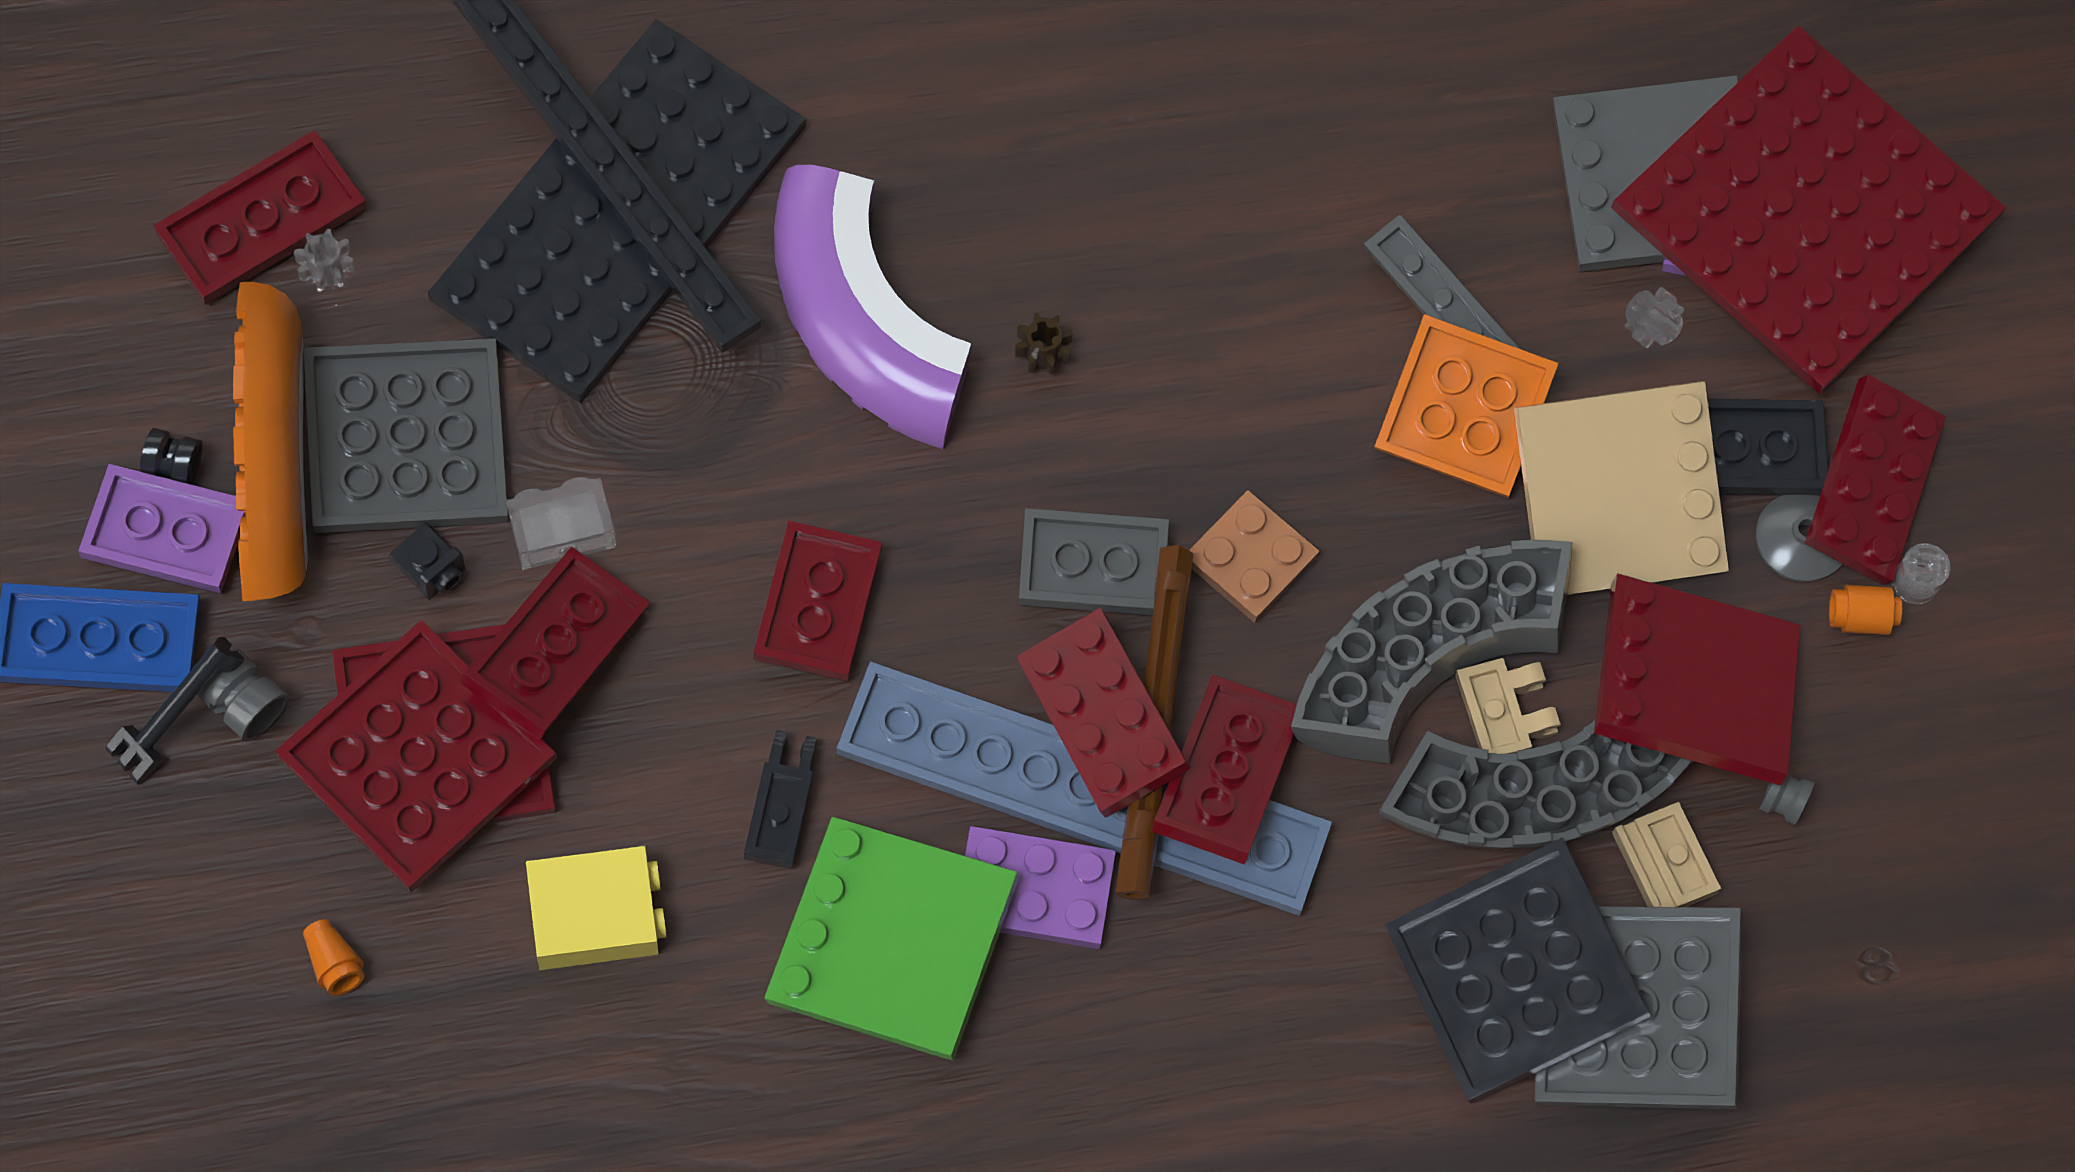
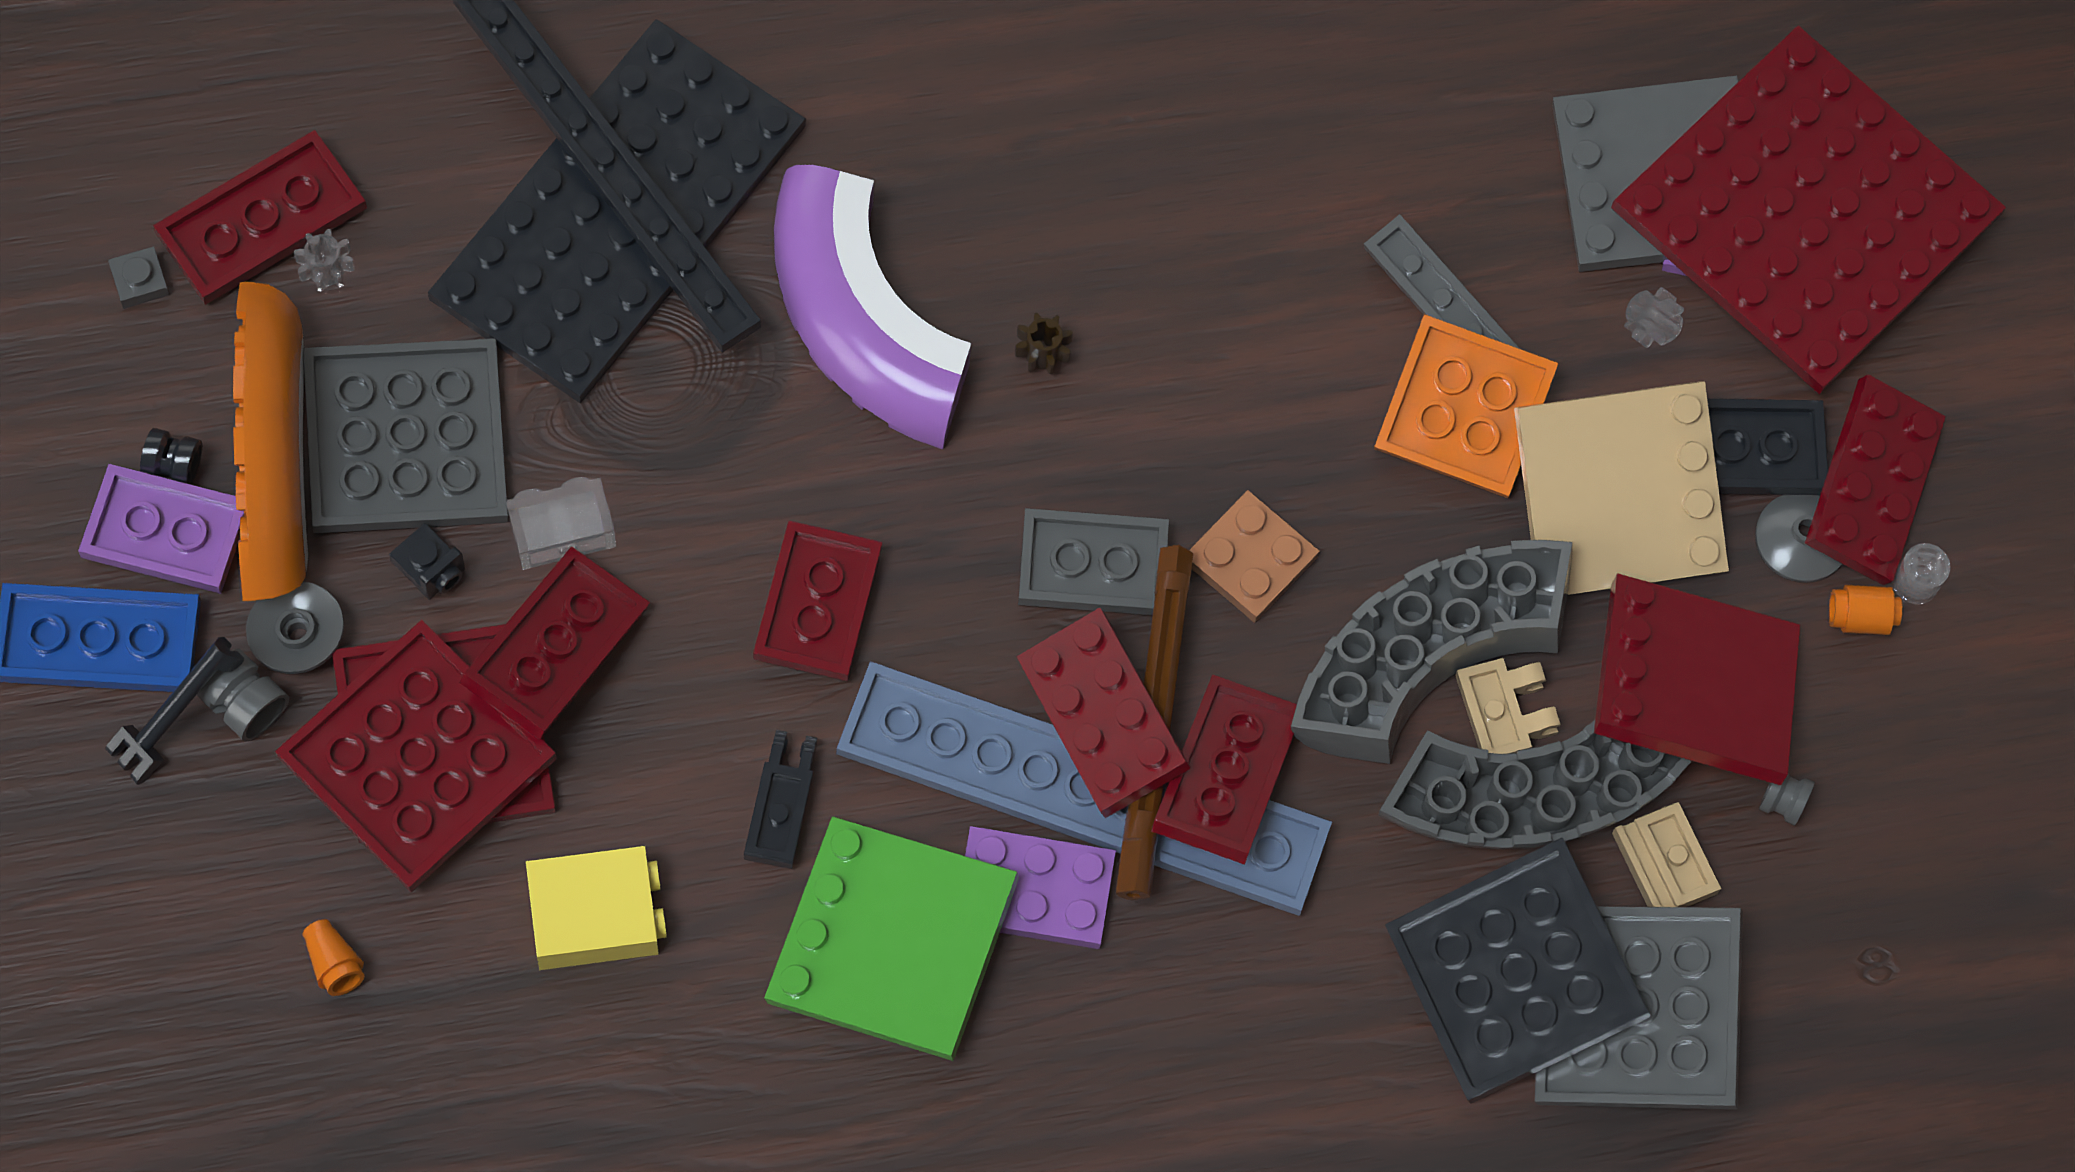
(138, 277): none -> dark grey plate
(276, 618): none -> dark grey dish

